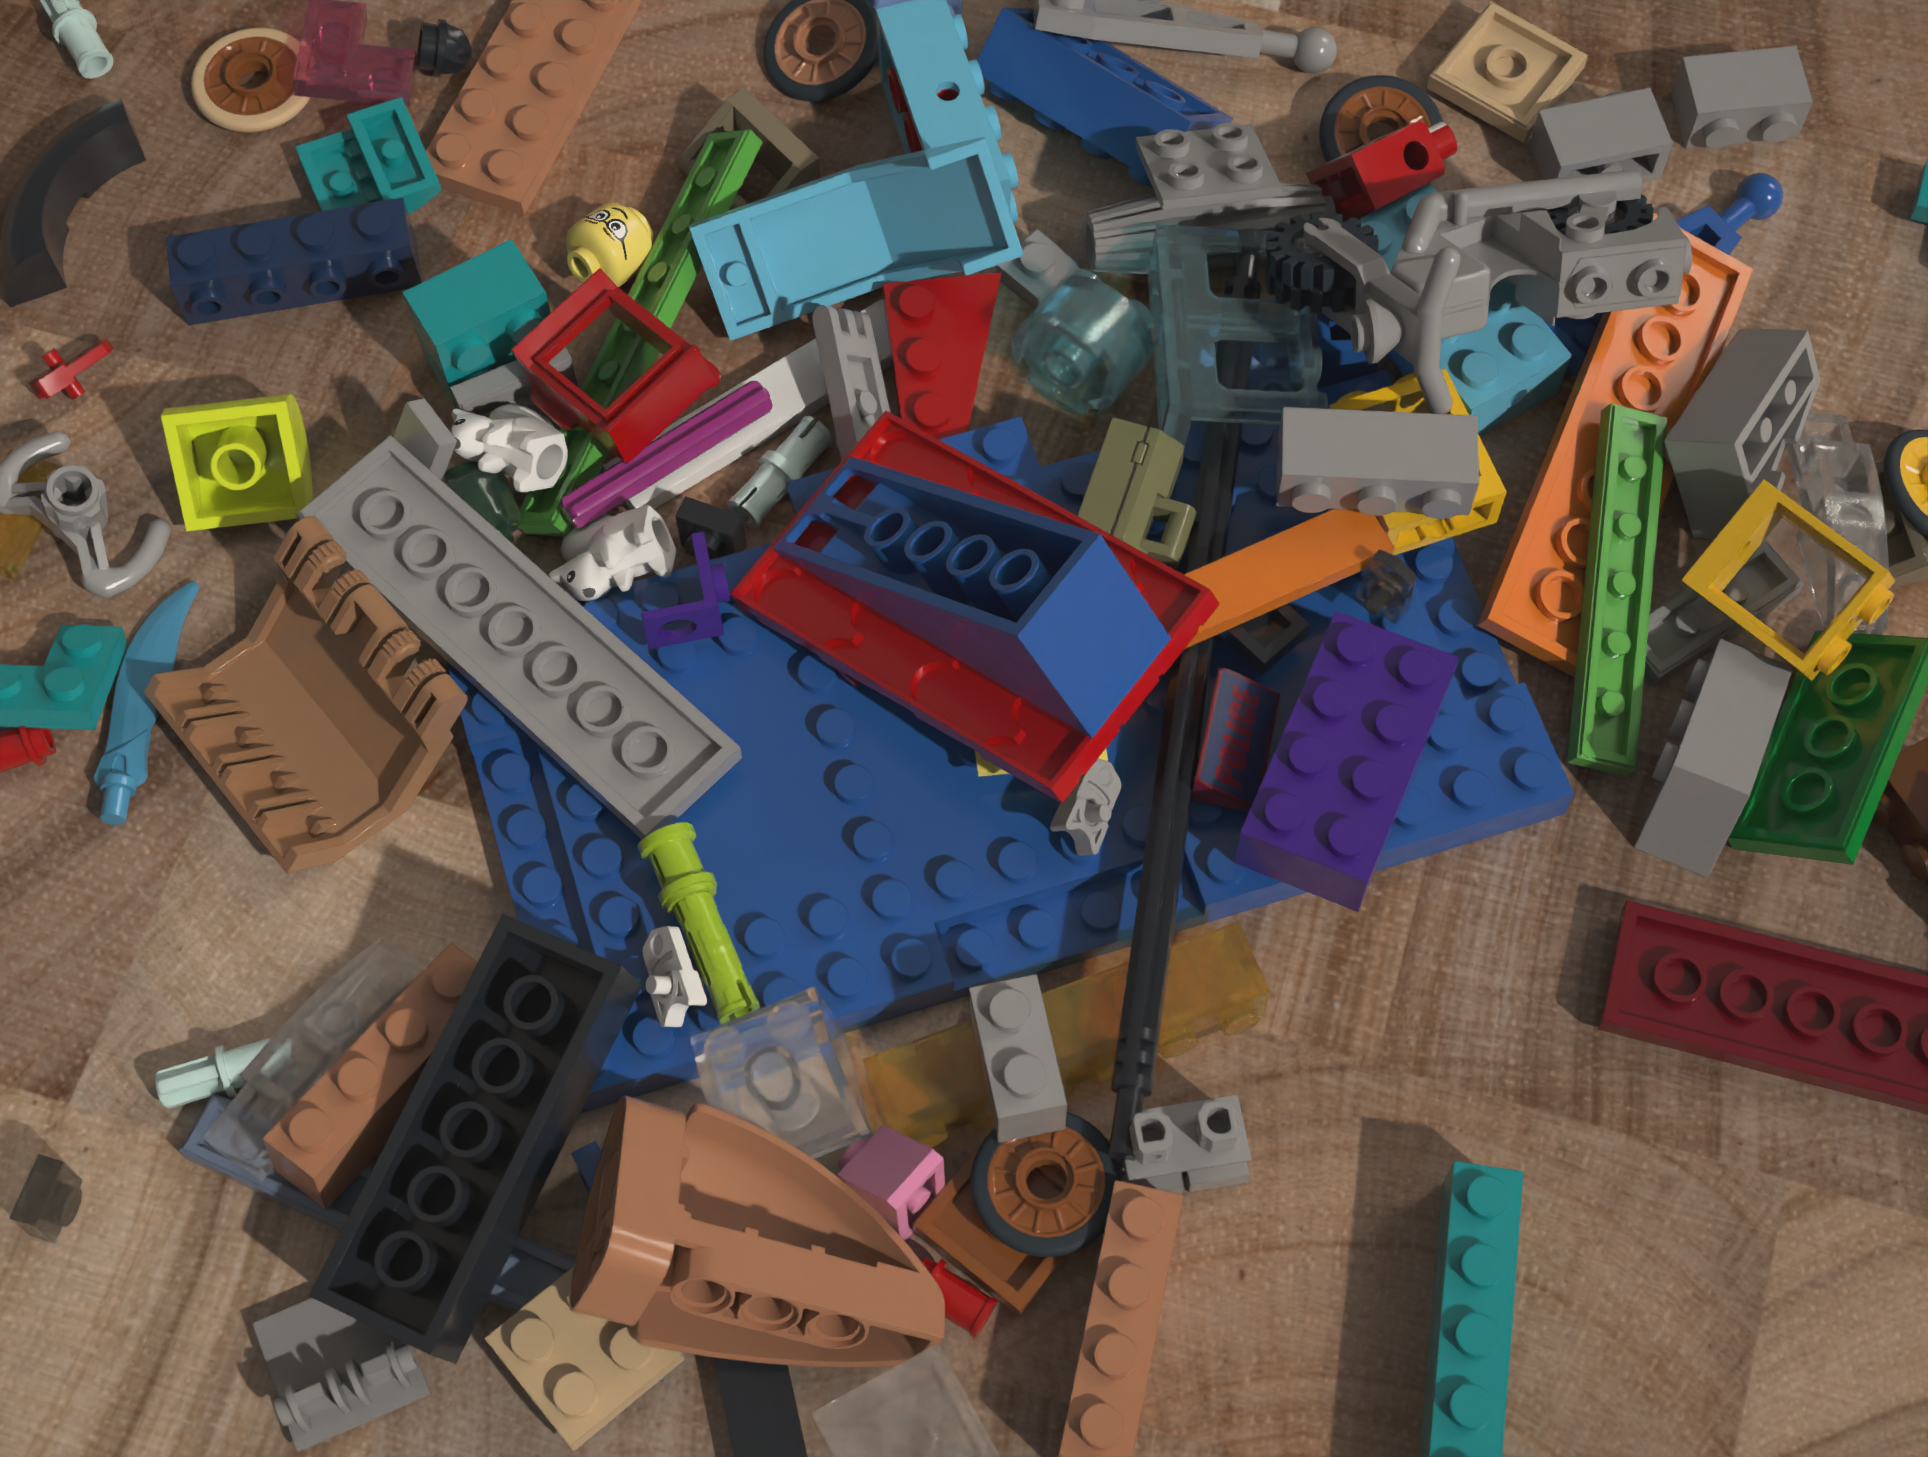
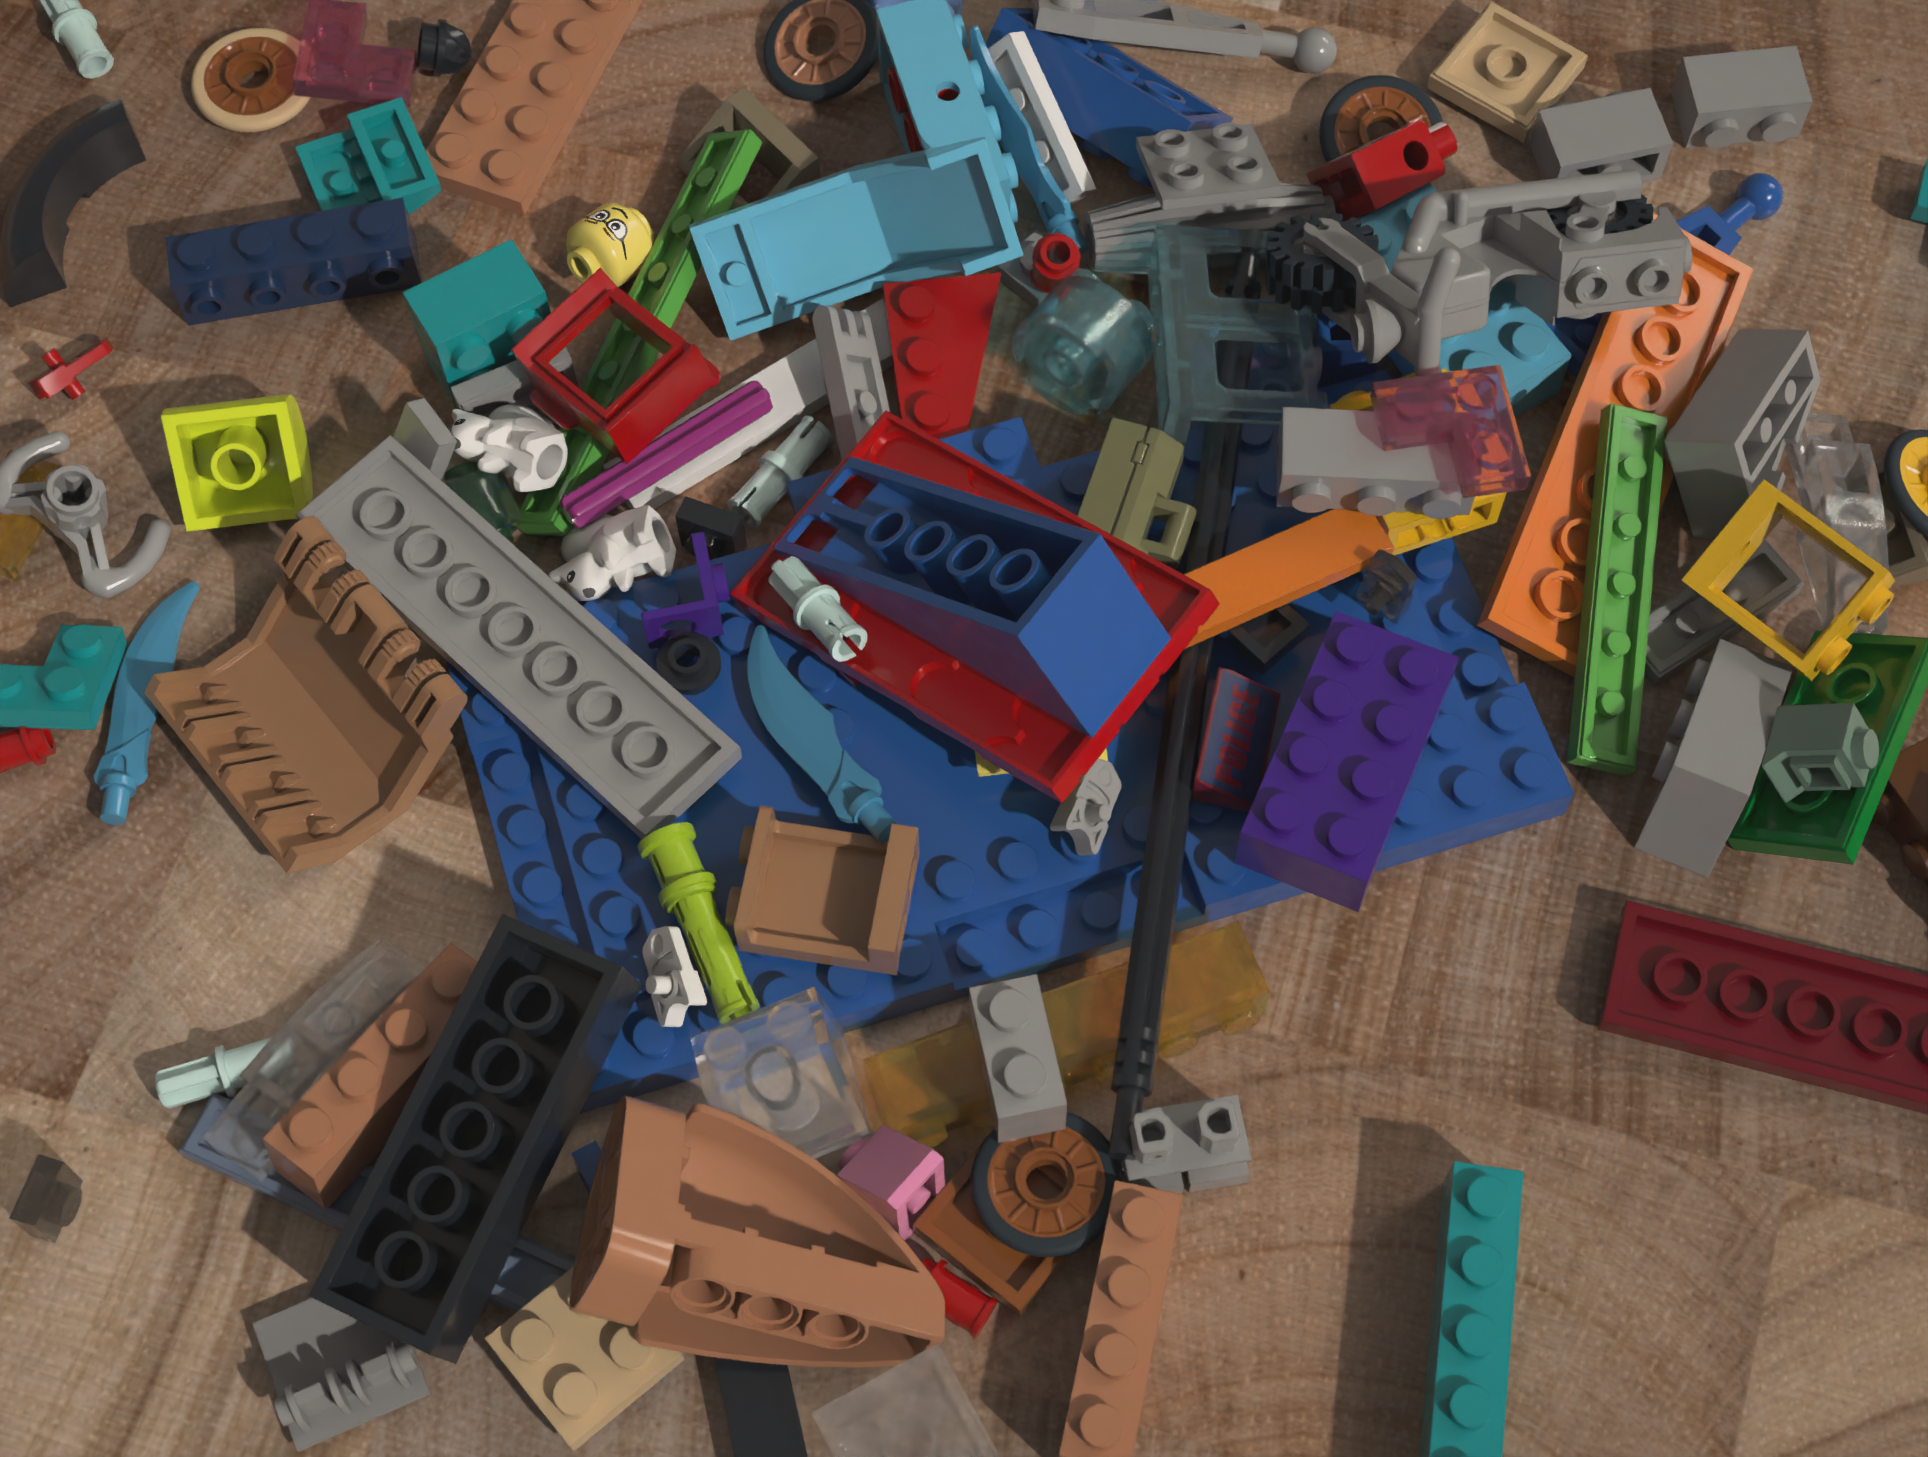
(691, 679): none -> black plate
(811, 740): none -> dark azure sword
(817, 608): none -> light aqua axle
(824, 893): none -> medium nougat panel
(1019, 141): none -> dark azure sword
(1037, 104): none -> white plate
(1053, 260): none -> red pin
(1466, 411): none -> clear pink plate
(1819, 749): none -> sand green window

